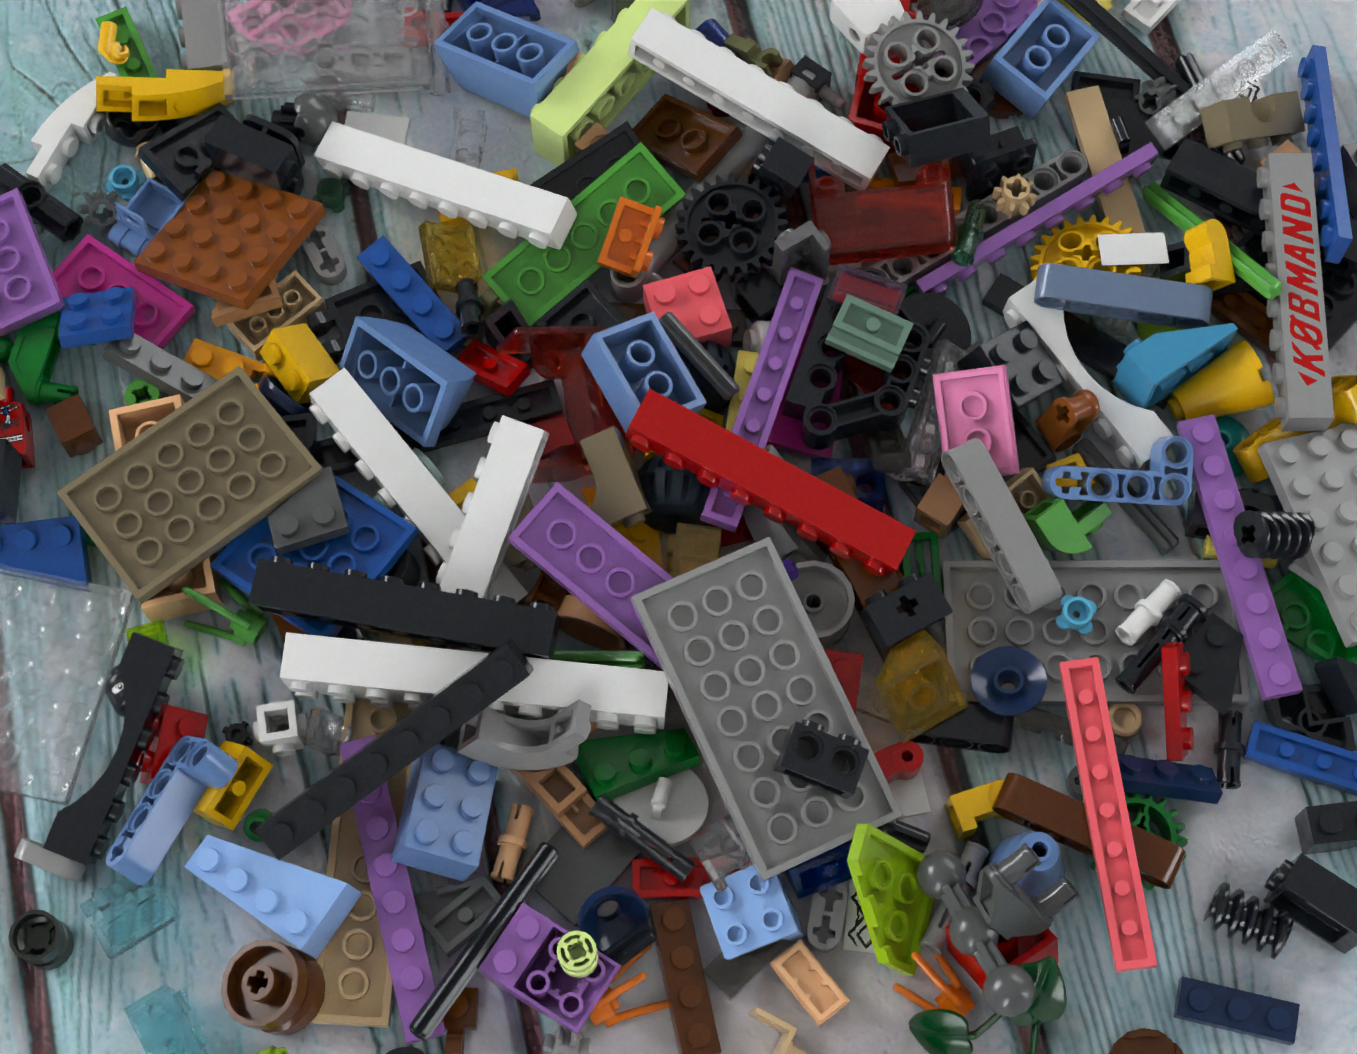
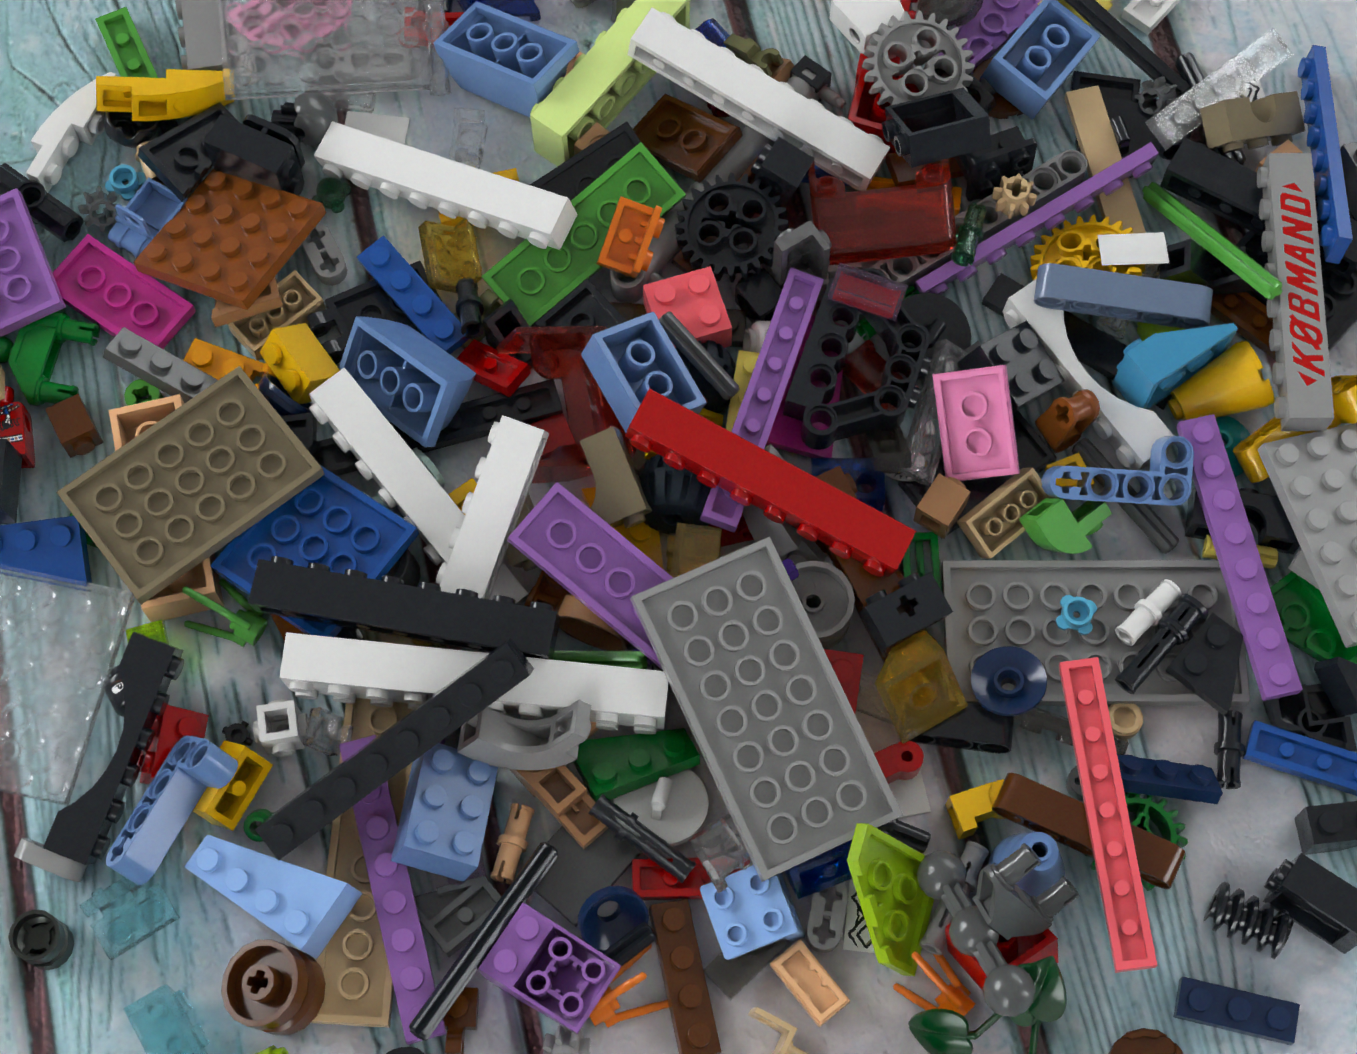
(97, 317): blue plate -> none
(109, 47): yellow arm -> none
(309, 515): dark grey wing -> none
(577, 962): yellowish green wheel -> none
(819, 769): black brick -> none
(869, 333): sand green plate -> none
(1001, 525): light grey beam -> none
(1176, 701): red plate -> none
(1209, 255): yellow leg -> none
(1274, 534): black piece -> none

